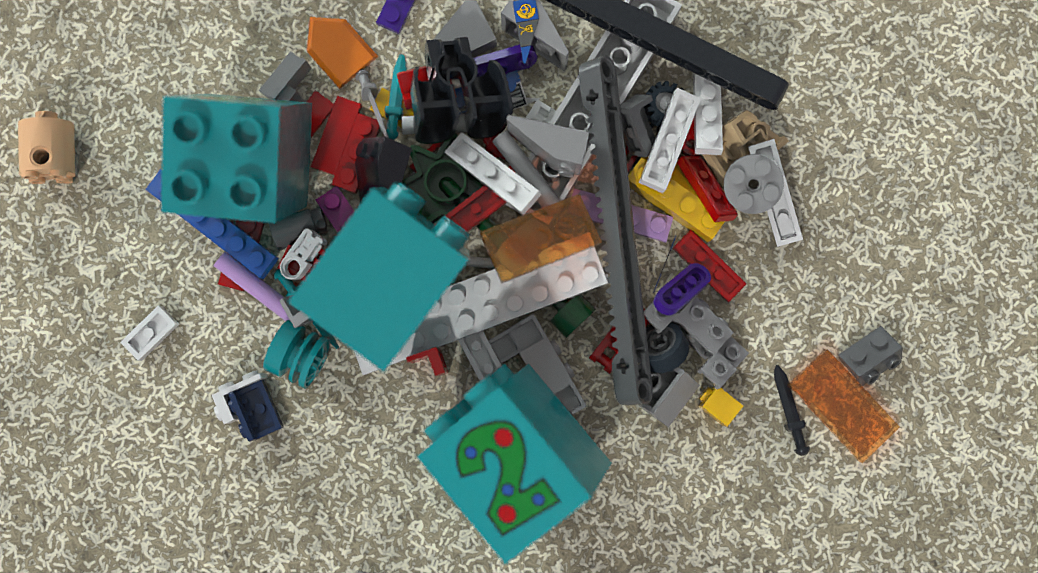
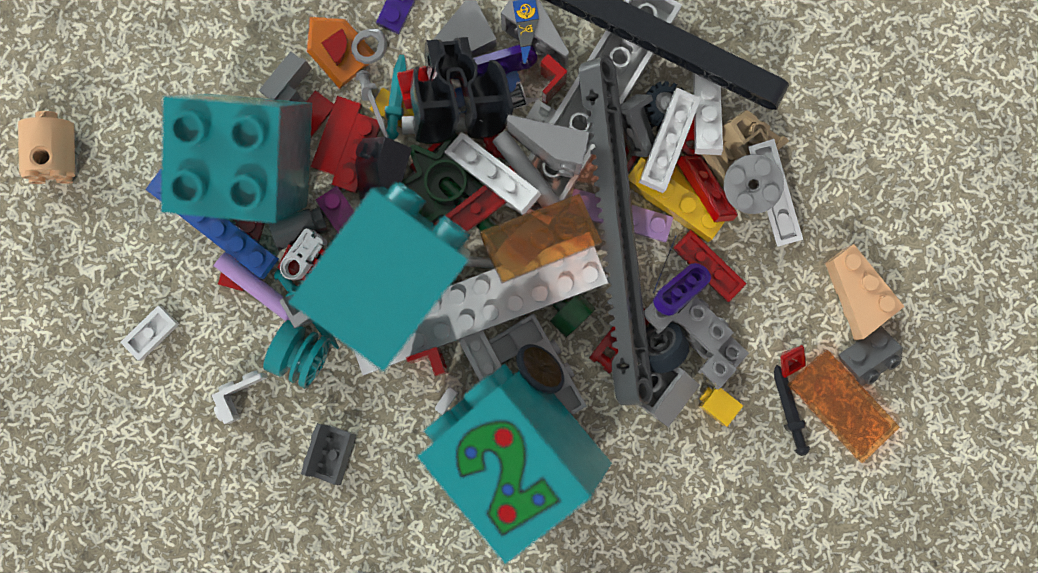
(255, 411): dark blue bracket -> none
(328, 453): none -> dark grey bracket
(336, 46): none -> red tile
(381, 47): none -> light grey piece
(446, 400): none -> white tile
(540, 369): none -> dark brown wheel
(554, 74): none -> red panel
(789, 365): none -> red slope
(862, 292): none -> light nougat wedge

